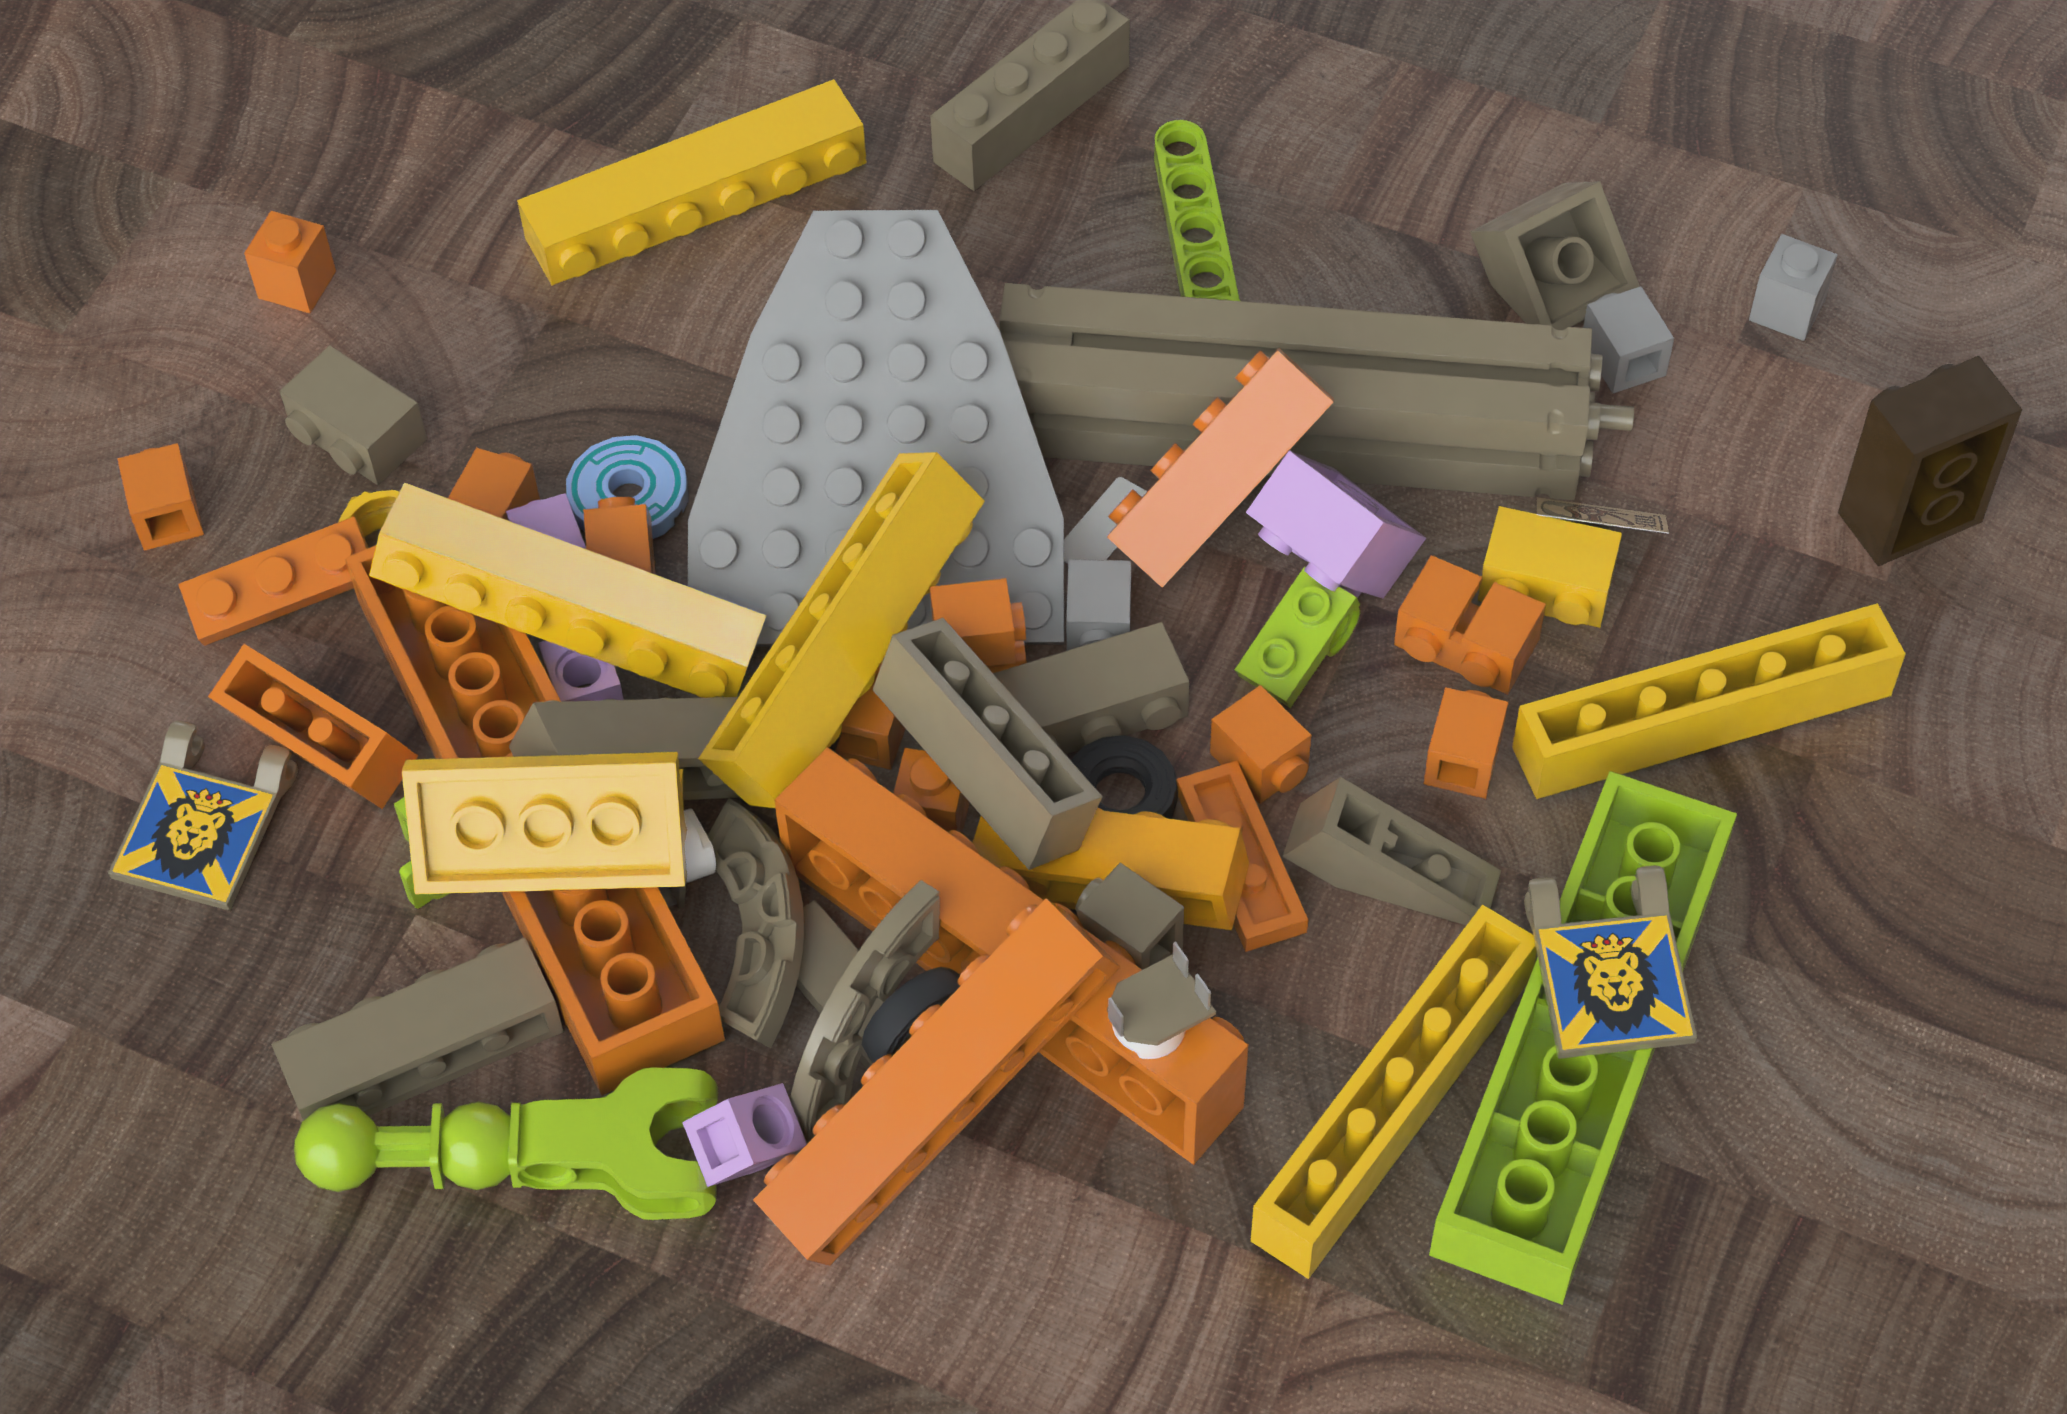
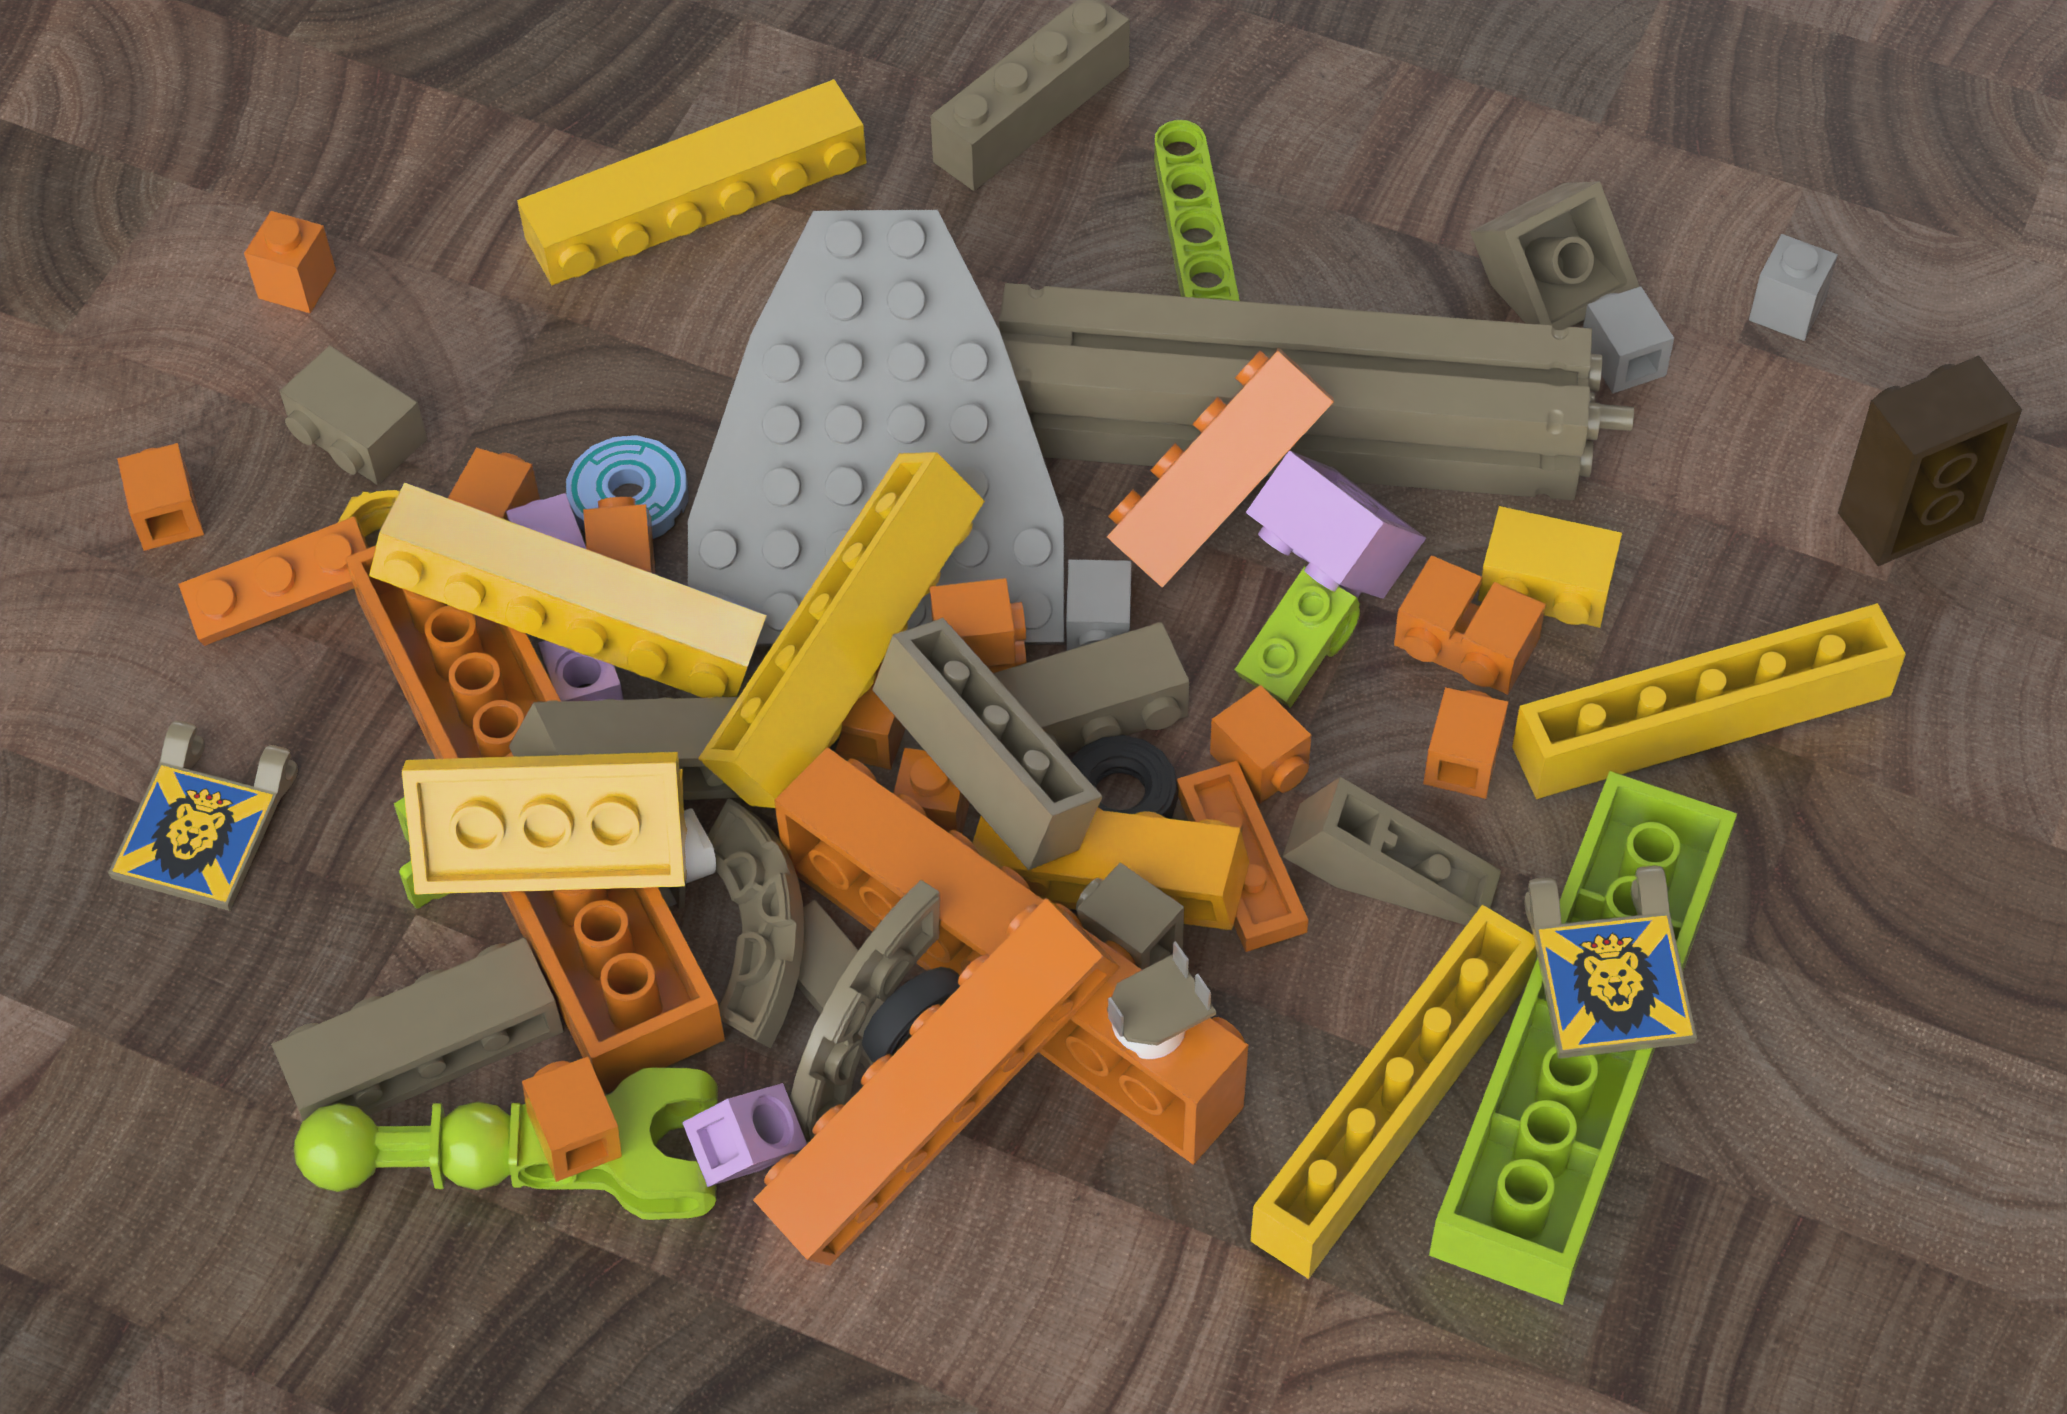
(312, 725): orange brick -> none
(571, 1117): none -> orange brick
(1089, 537): white sticker -> none
(1602, 515): sticker -> none

